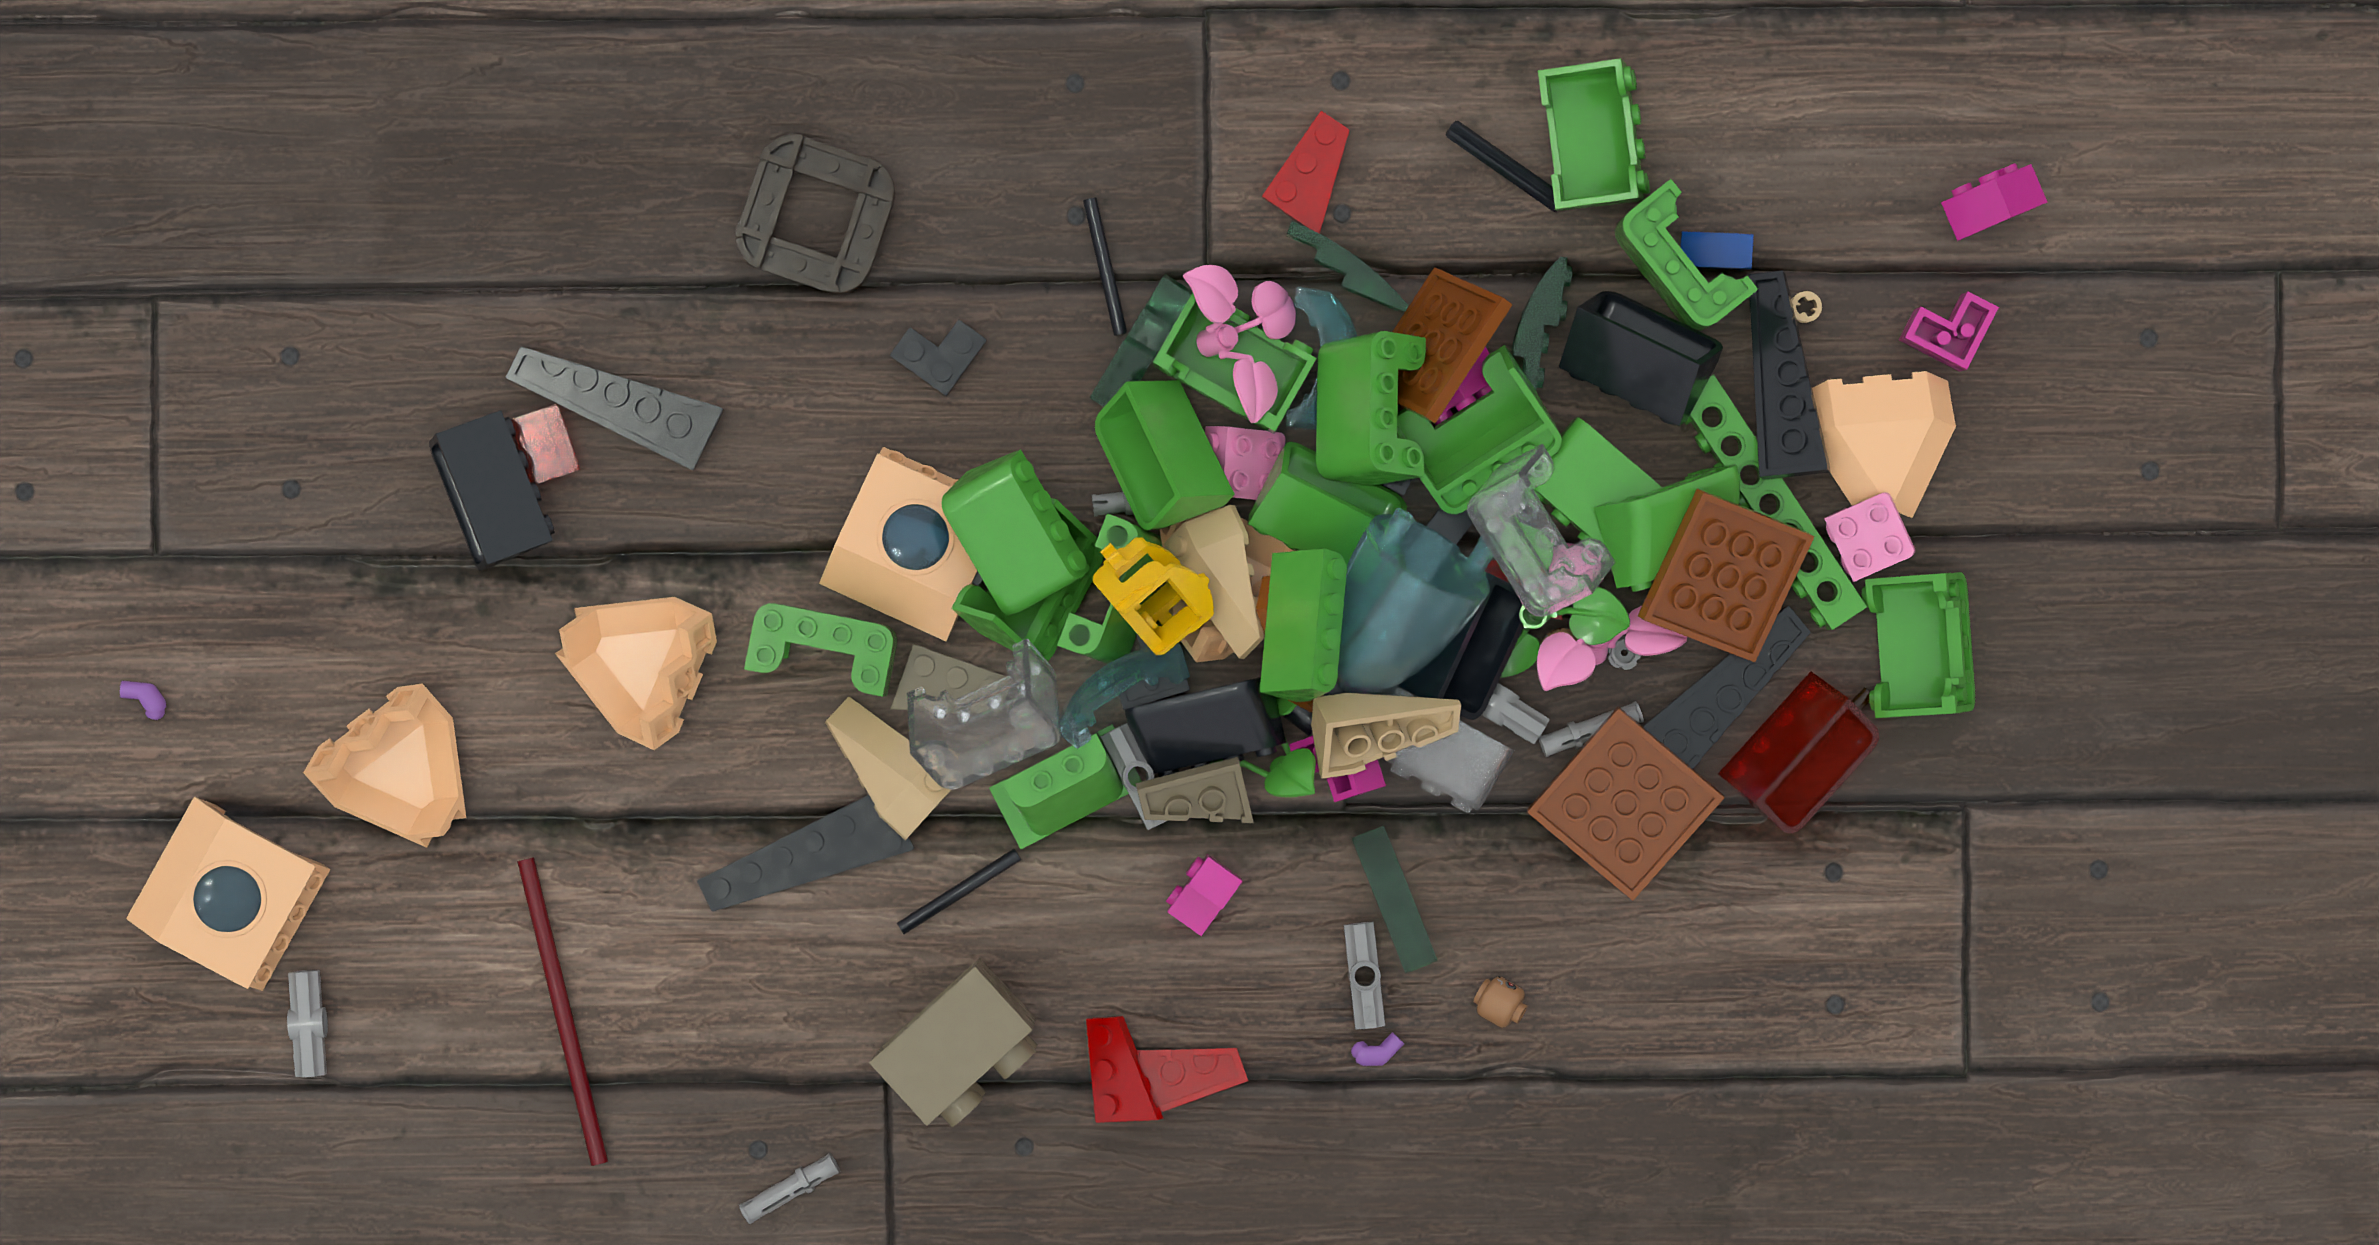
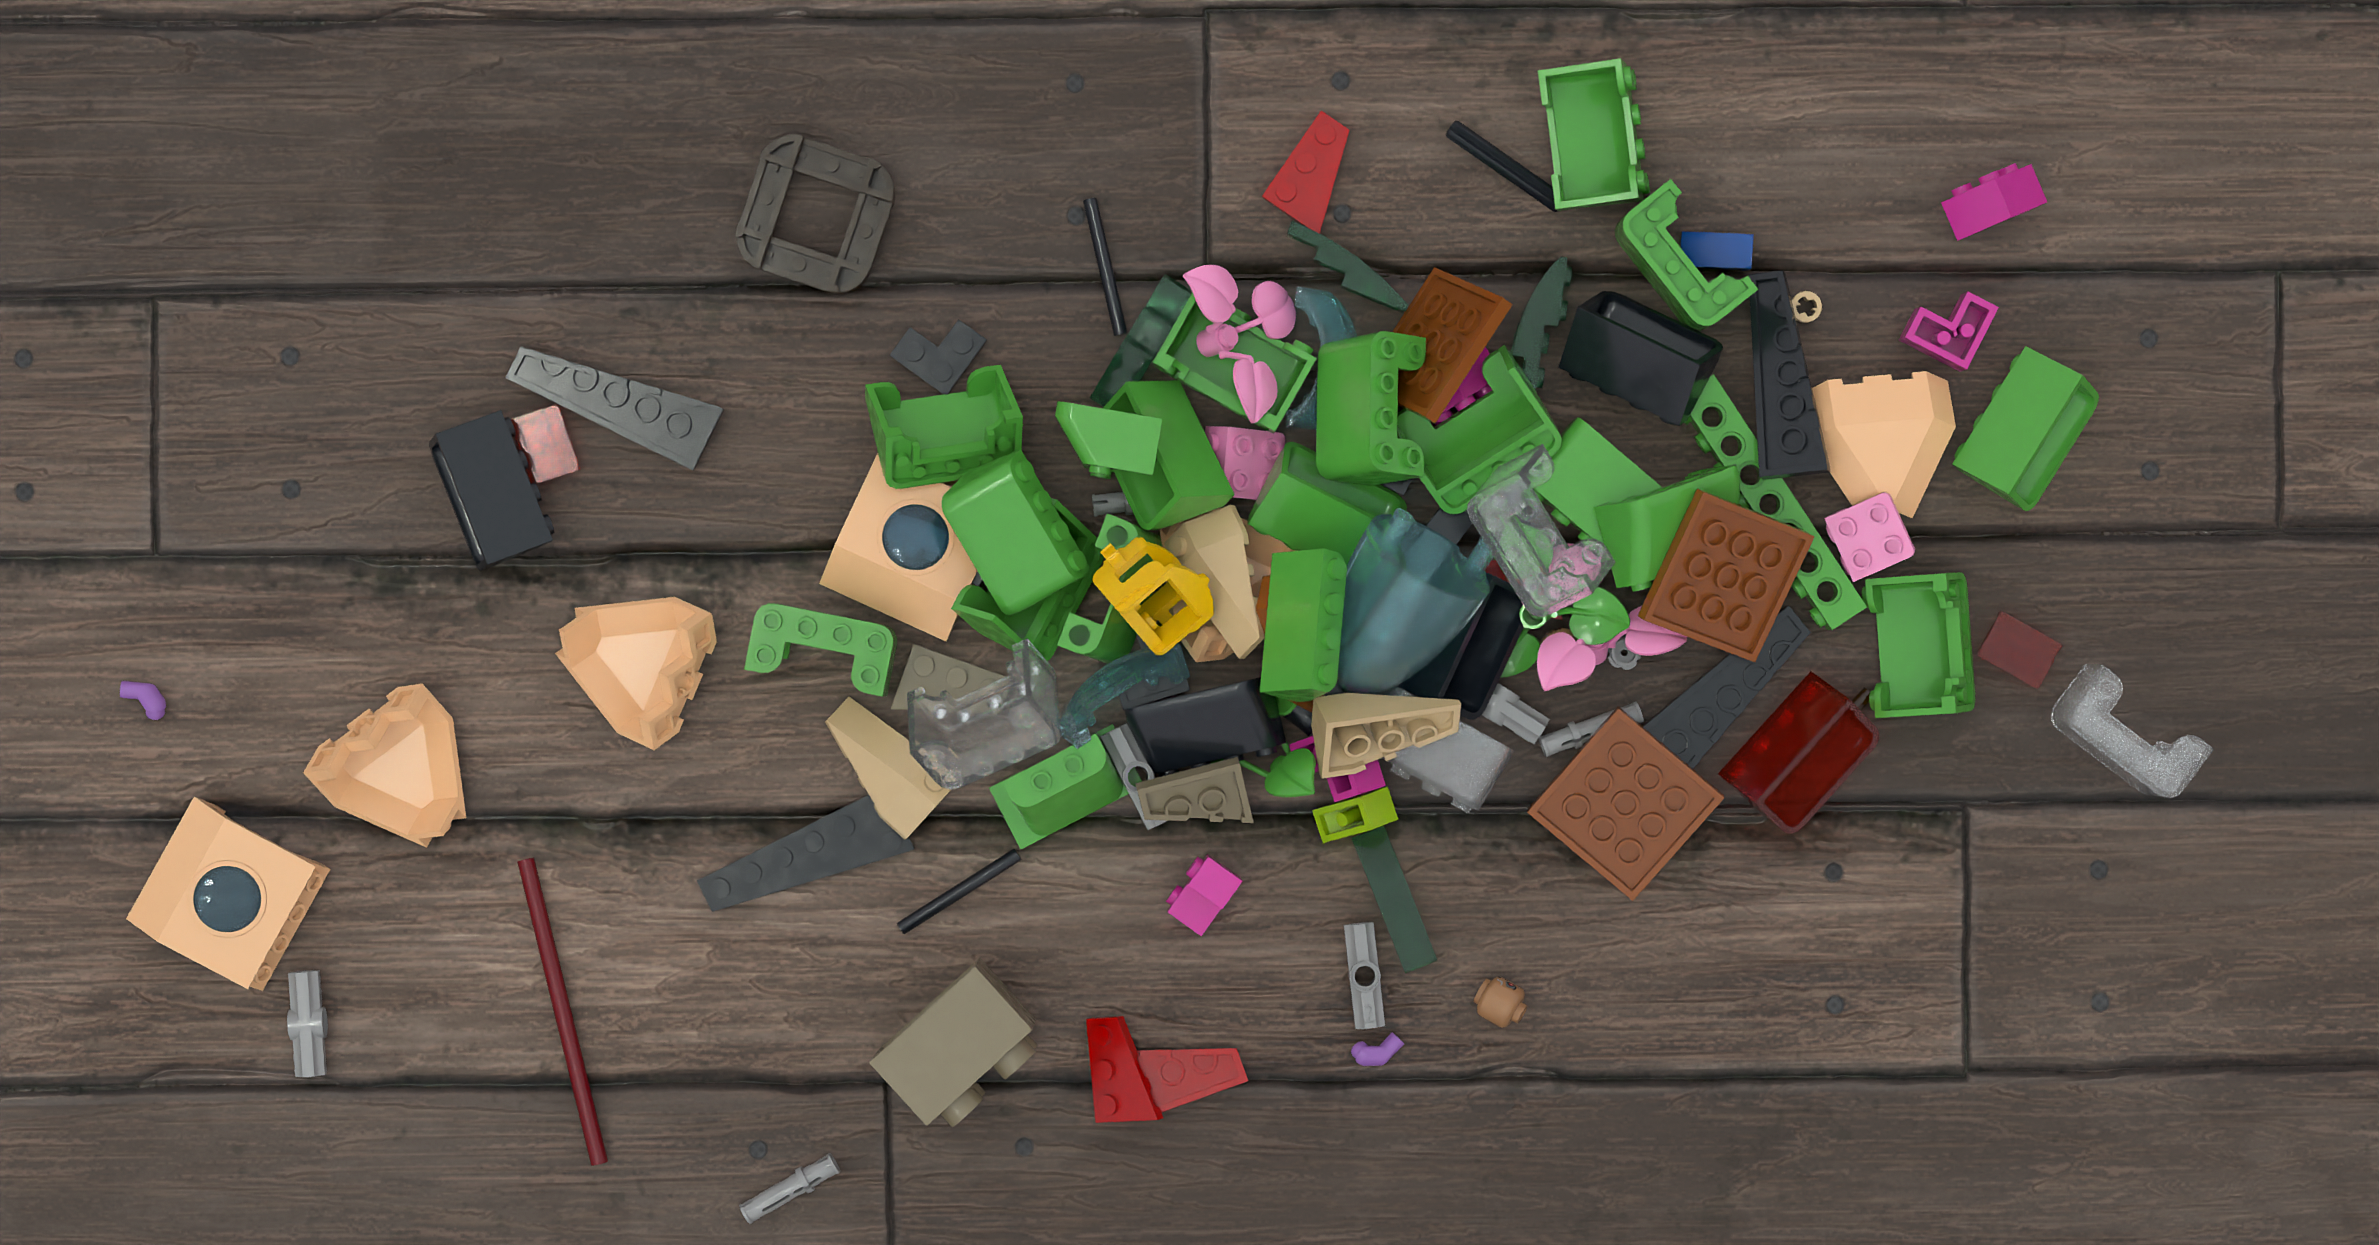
(946, 433): none -> bright green windscreen
(1110, 438): none -> bright green windscreen
(1355, 815): none -> lime slope
(2018, 650): none -> clear red plate
(2027, 428): none -> bright green windscreen
(2085, 719): none -> clear windscreen

